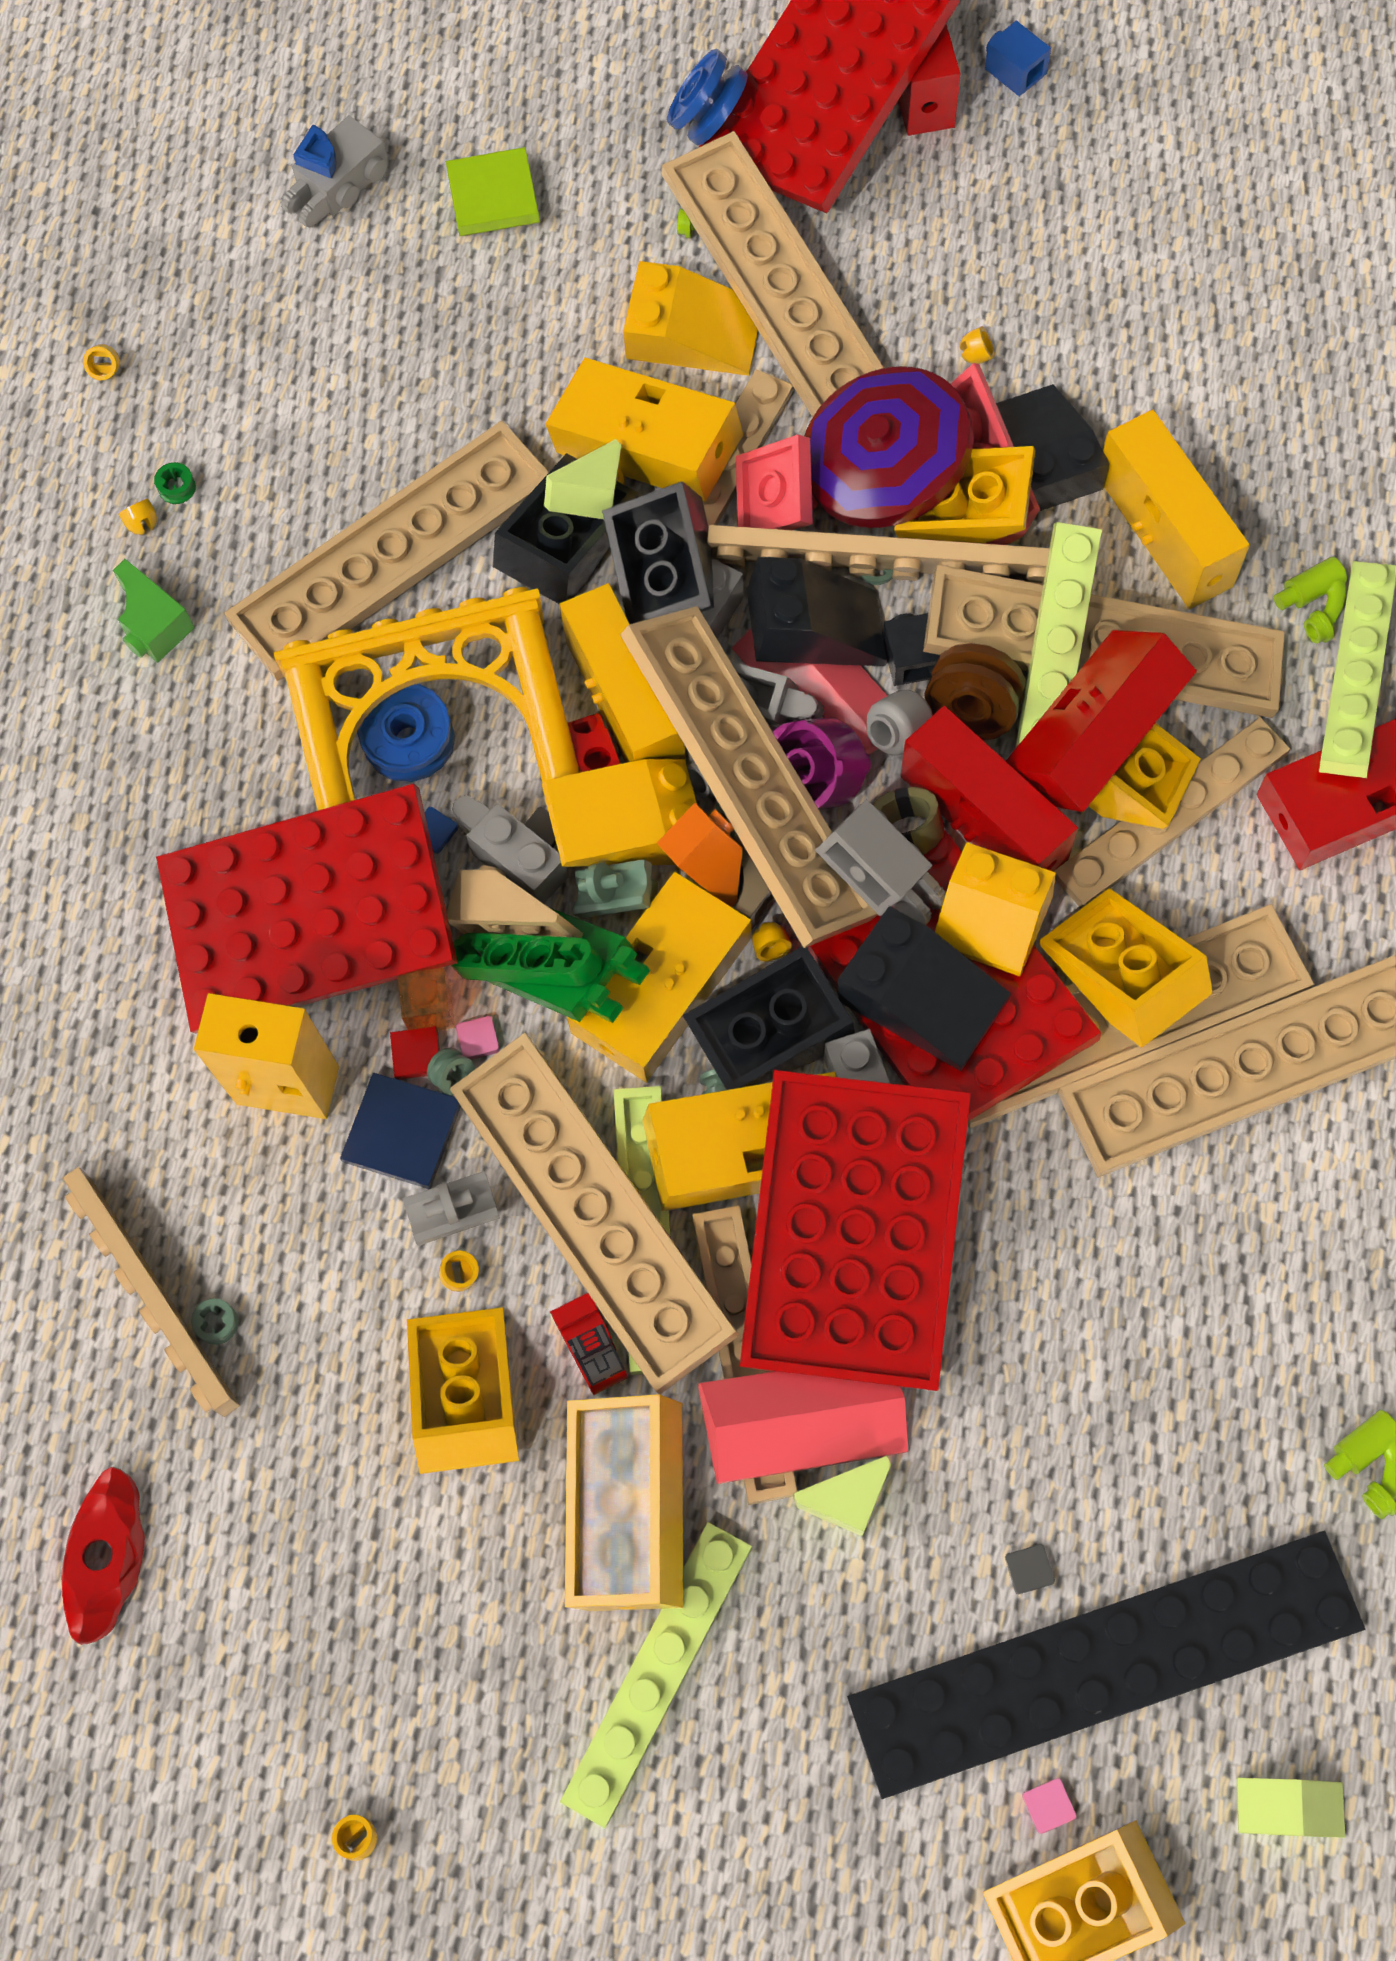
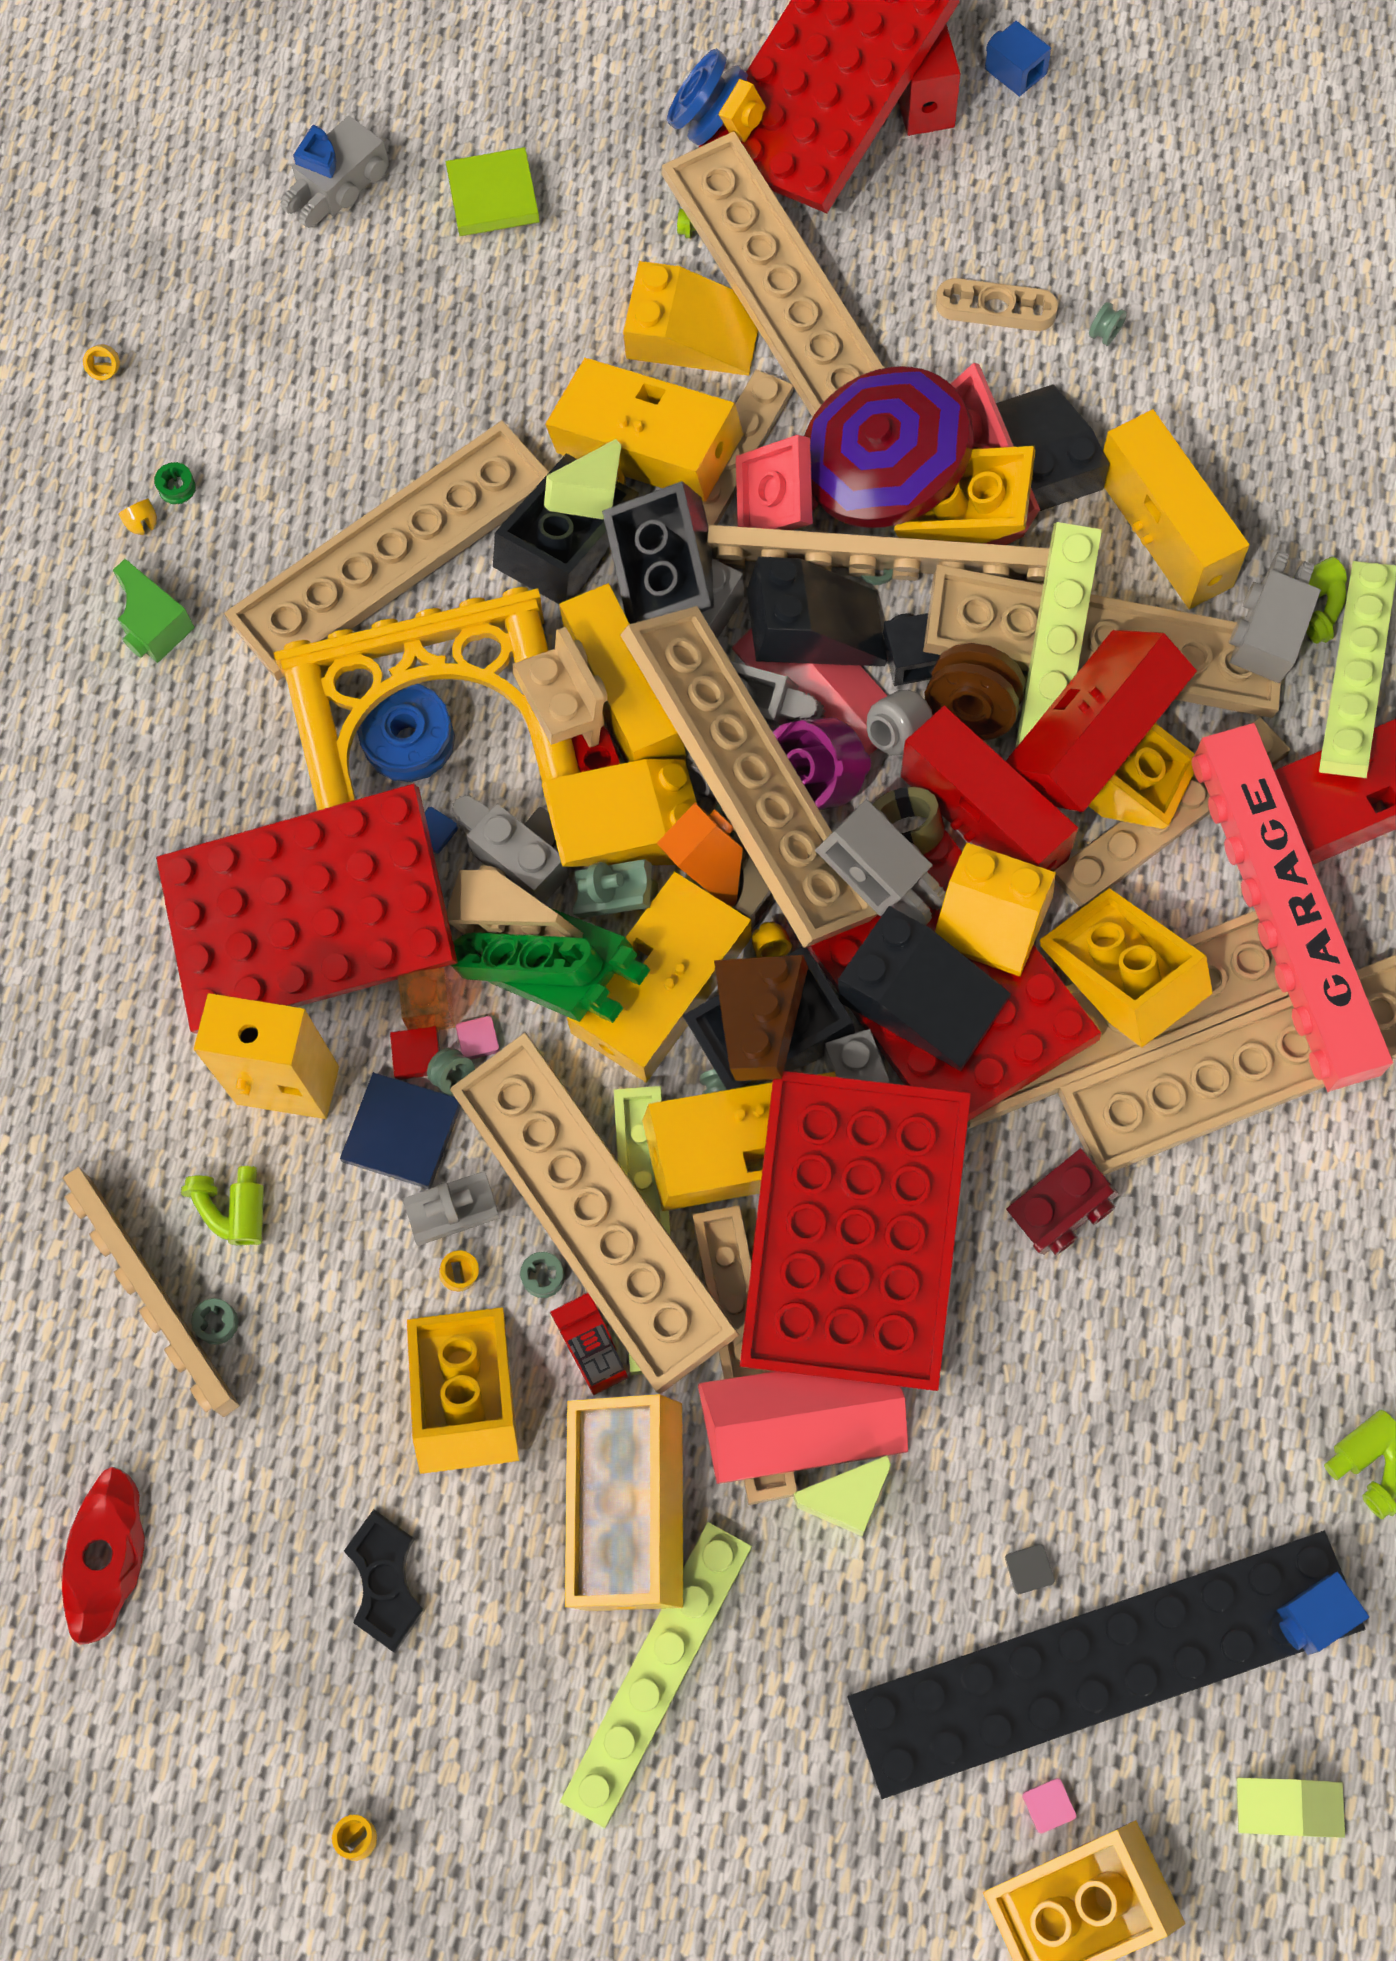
(245, 1206): none -> lime plant
(387, 1604): none -> black tile
(552, 1264): none -> sand green bush
(563, 691): none -> tan bracket
(742, 110): none -> yellow plate
(759, 1012): none -> reddish brown wing
(977, 346): yellow hinge -> none
(987, 291): none -> tan beam
(1063, 1203): none -> dark red bracket
(1107, 323): none -> sand green bush
(1275, 621): none -> light grey hinge
(1291, 909): none -> coral brick
(1321, 1614): none -> blue brick

